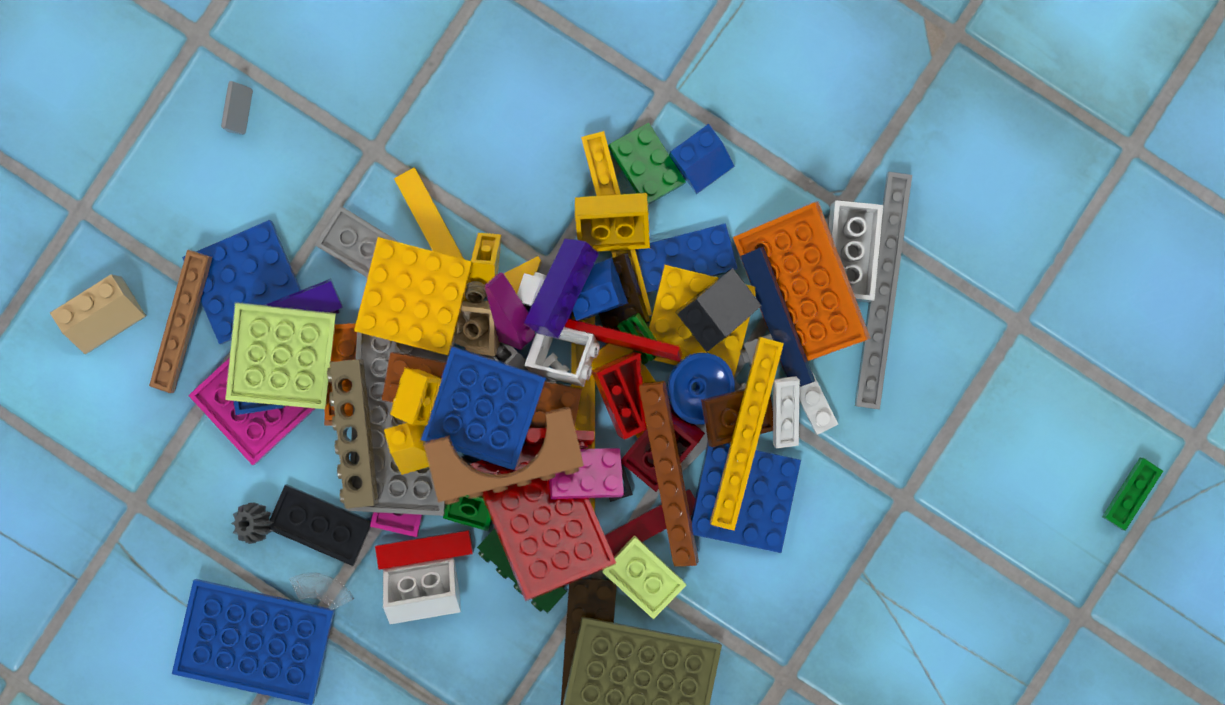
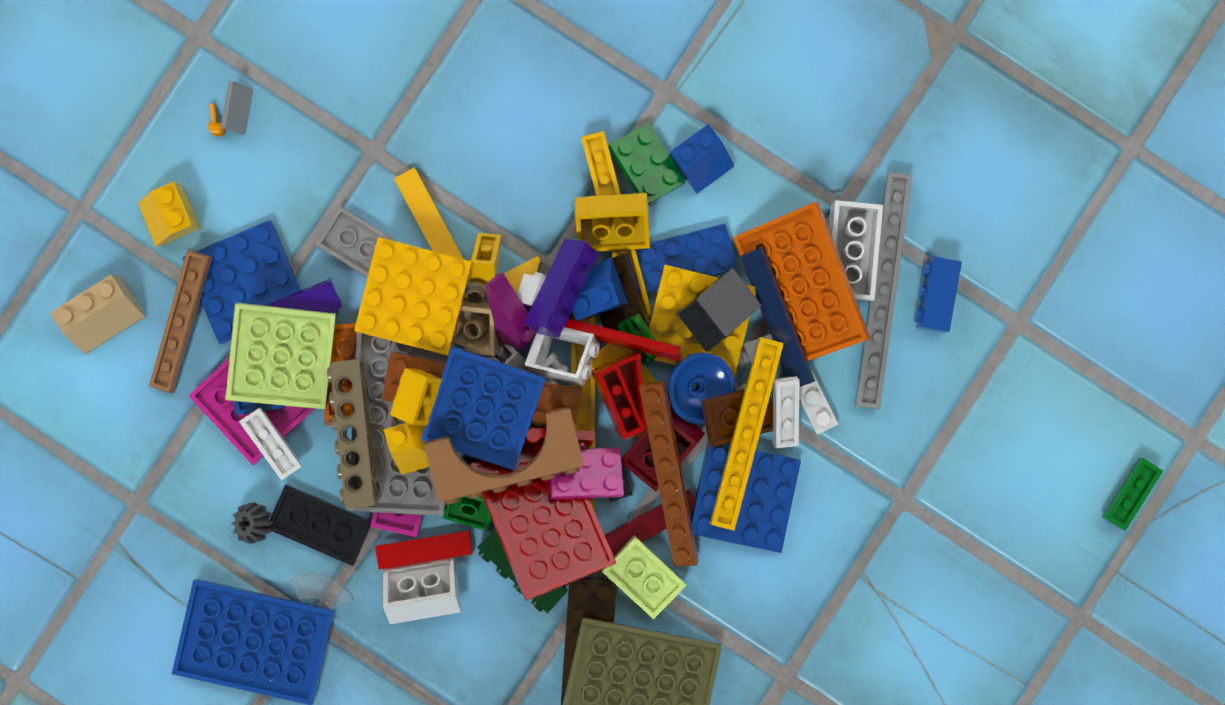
(168, 214): none -> yellow slope
(214, 126): none -> light orange hand
(270, 443): none -> white plate
(937, 294): none -> blue brick

